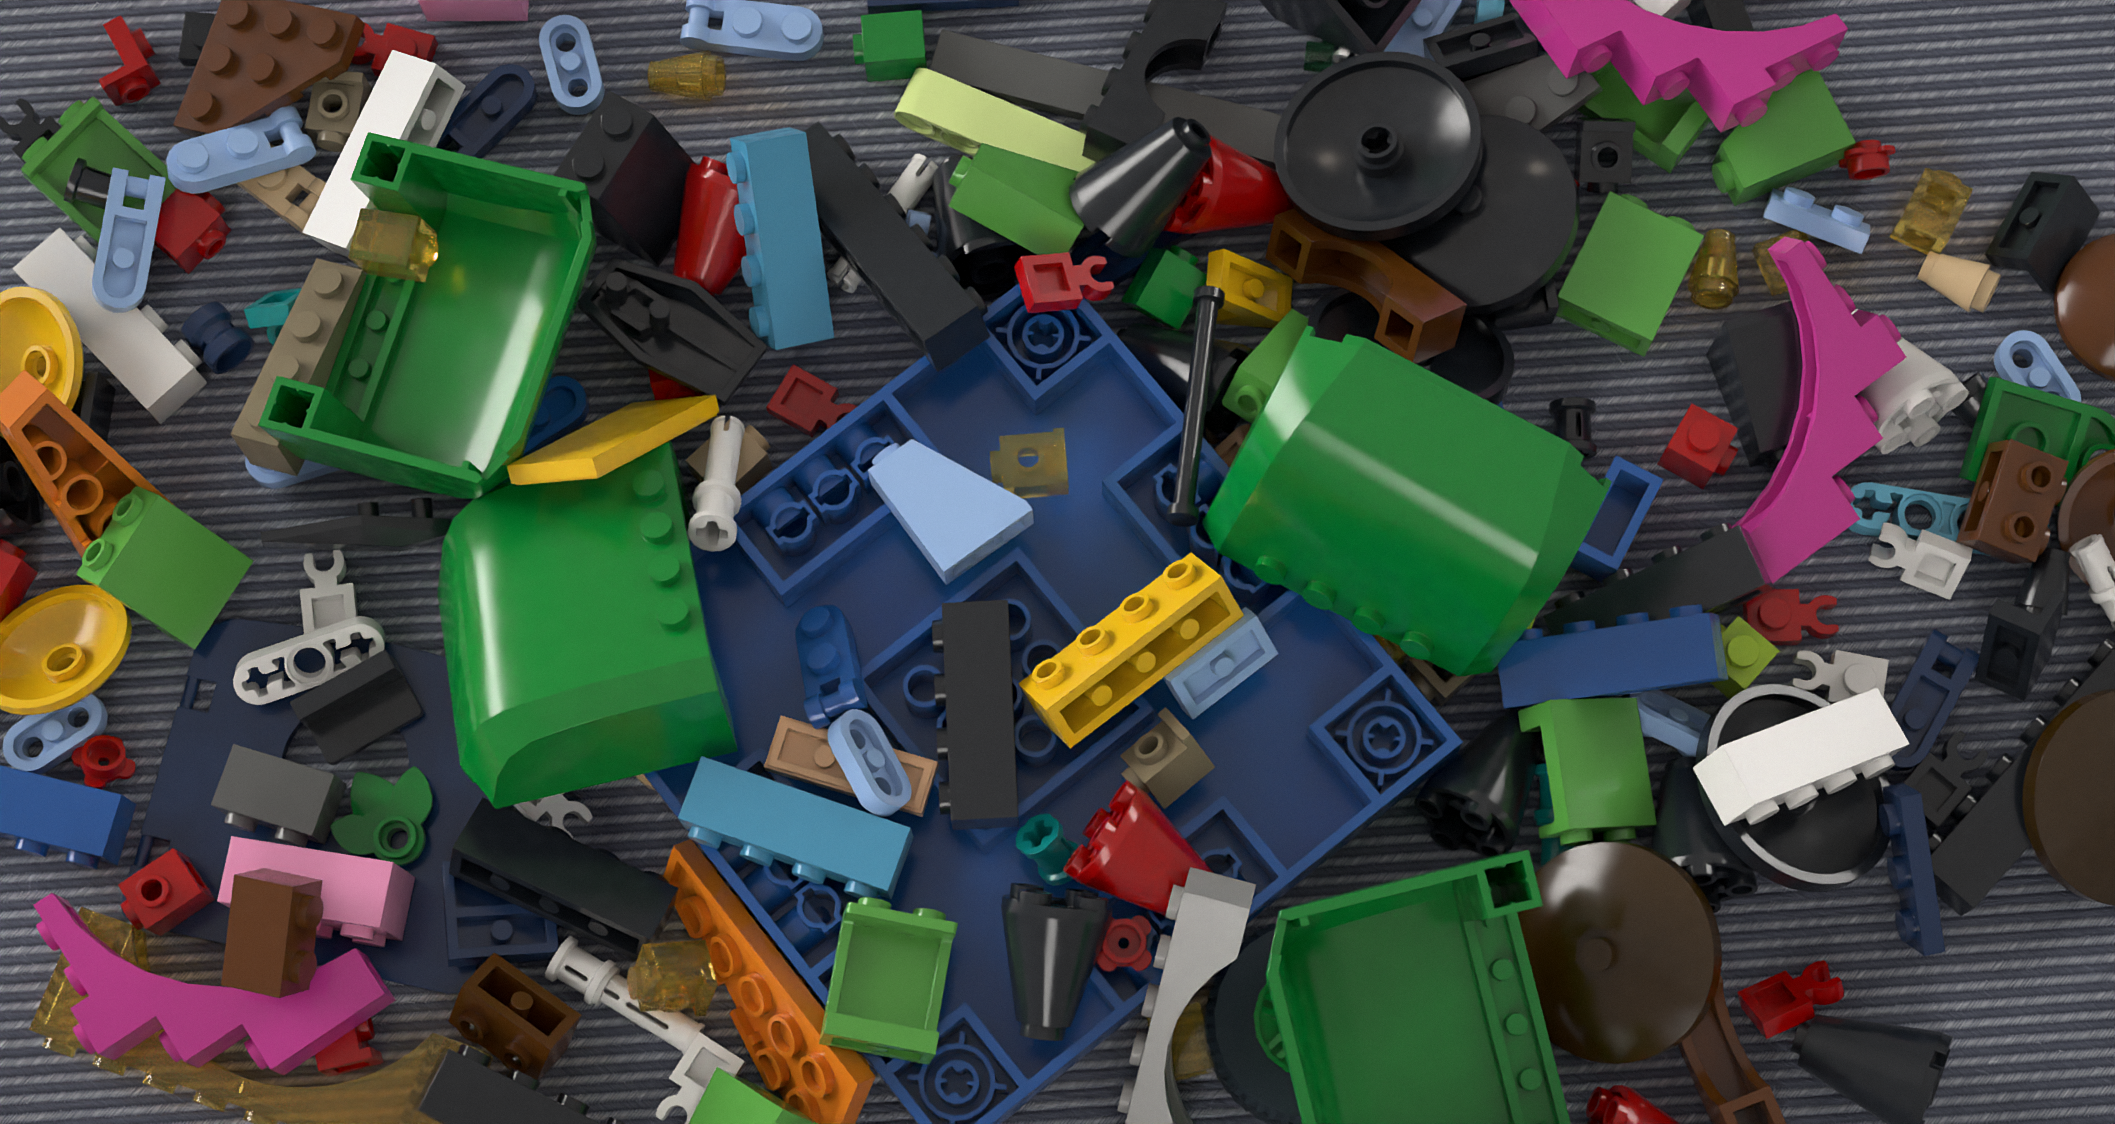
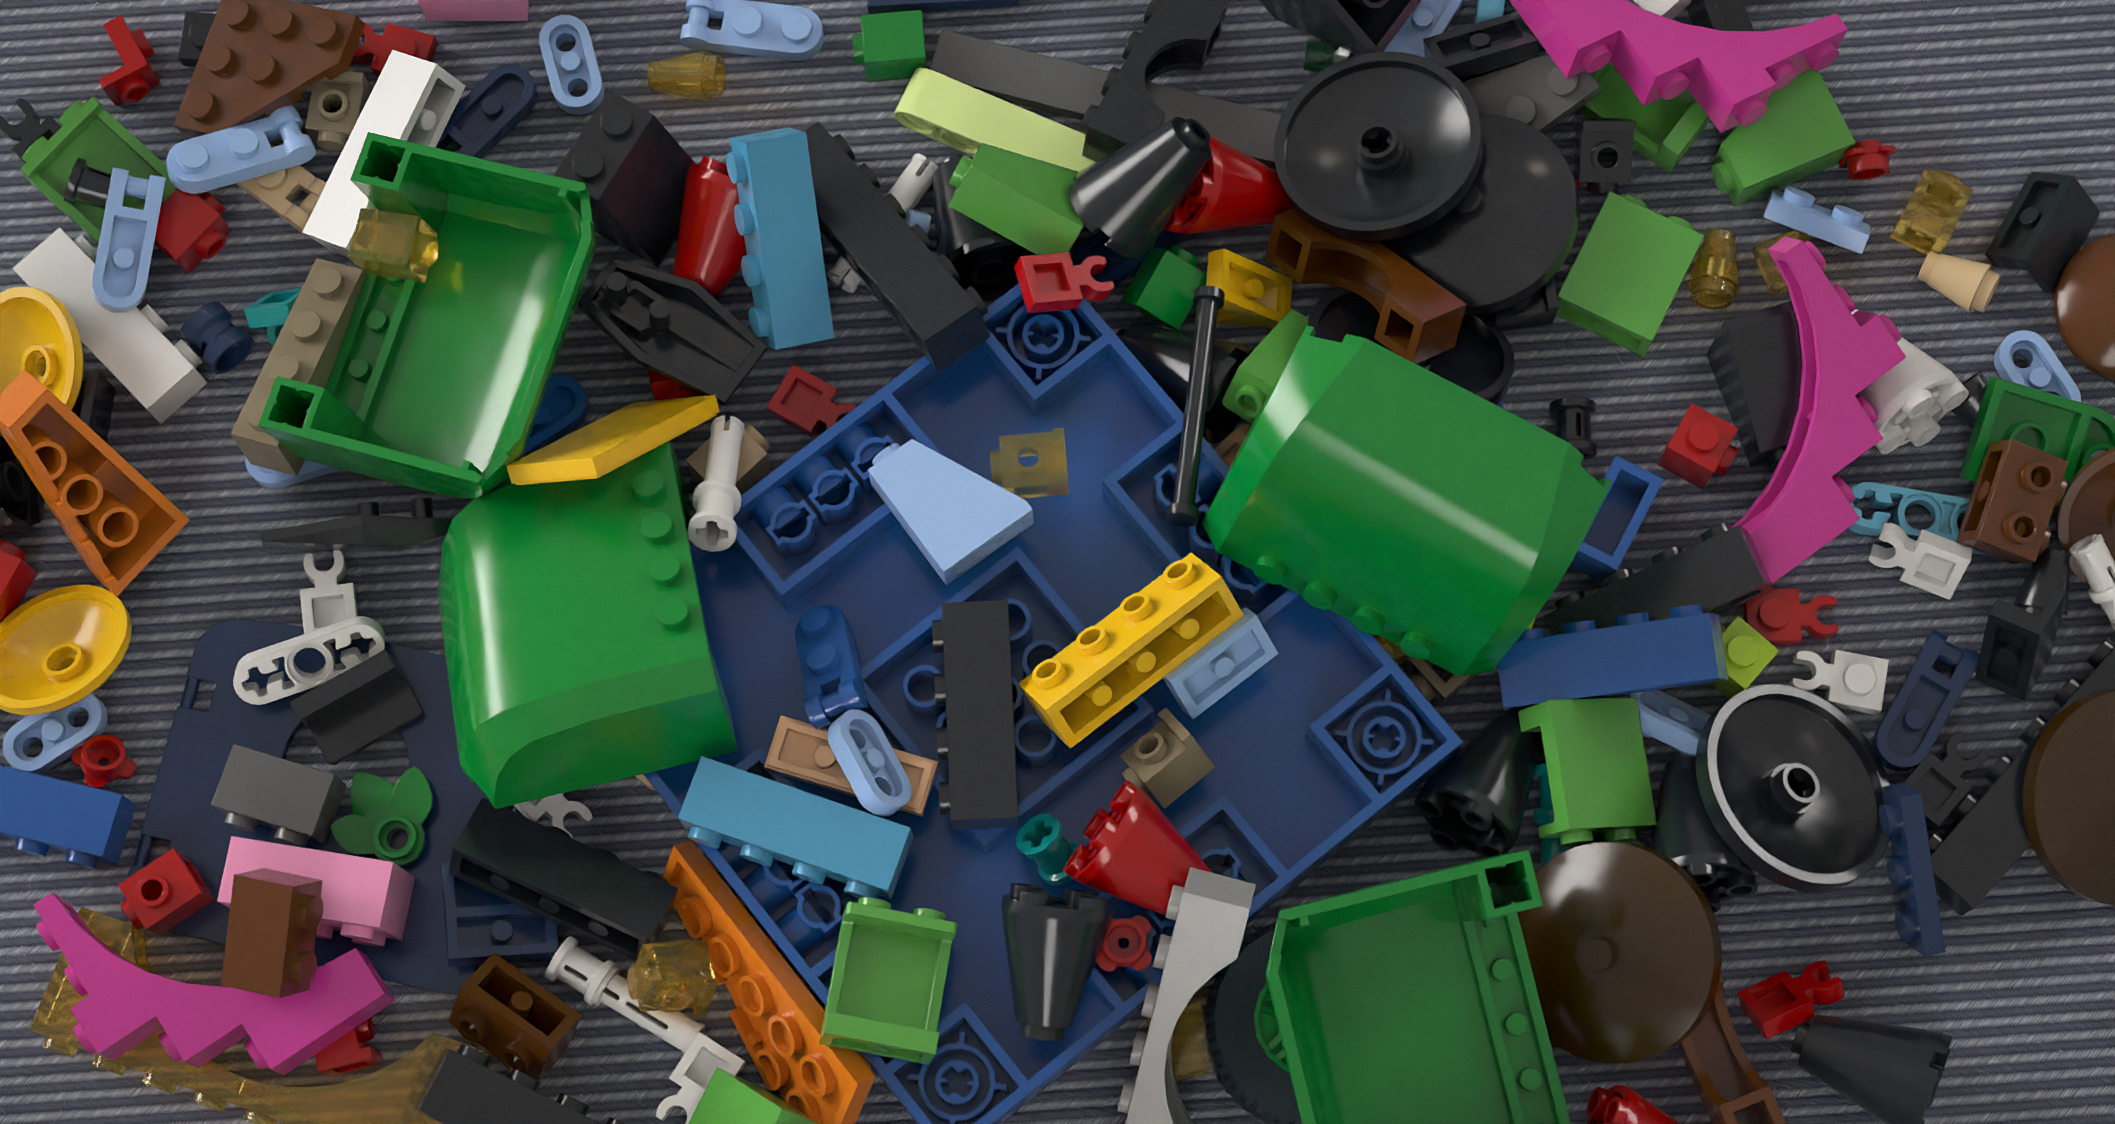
(164, 566): bright green panel -> none
(1800, 757): white brick -> none

